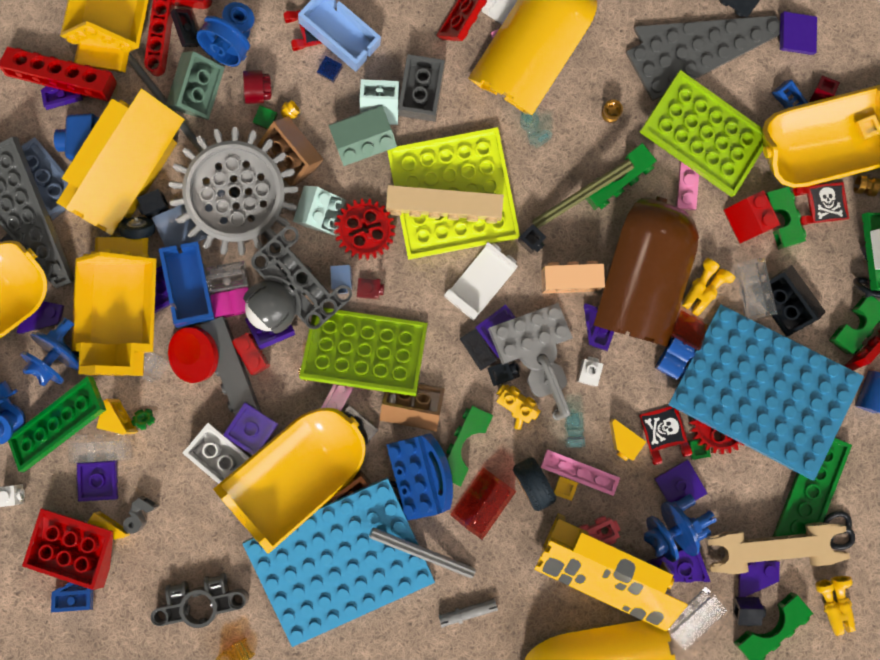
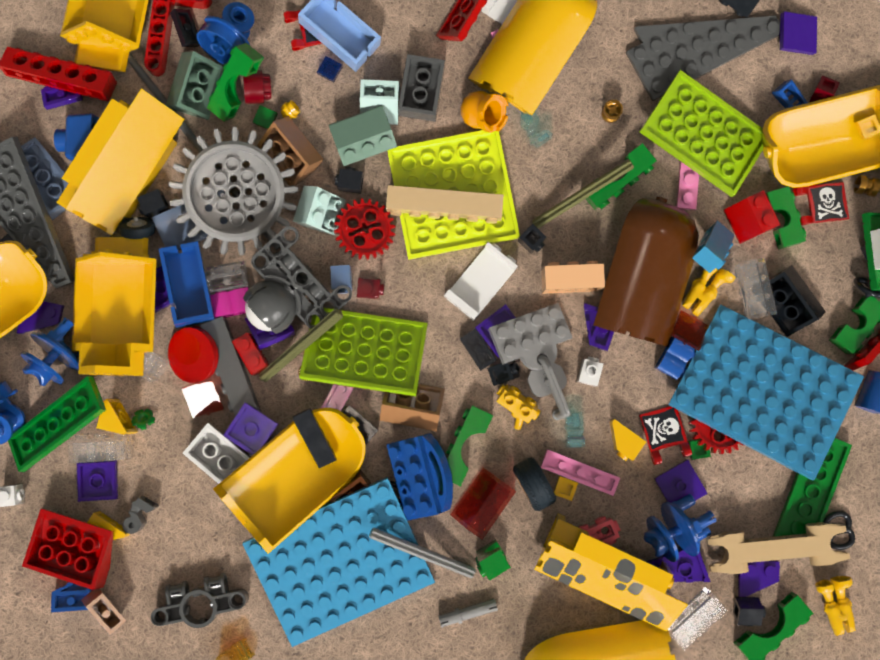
(103, 610): none -> medium nougat brick
(202, 398): none -> piece
(224, 100): none -> green arch
(300, 345): none -> olive axle
(314, 438): none -> black tile
(349, 180): none -> black brick
(484, 111): none -> light orange tile
(491, 560): none -> green arch
(714, 247): none -> dark azure brick

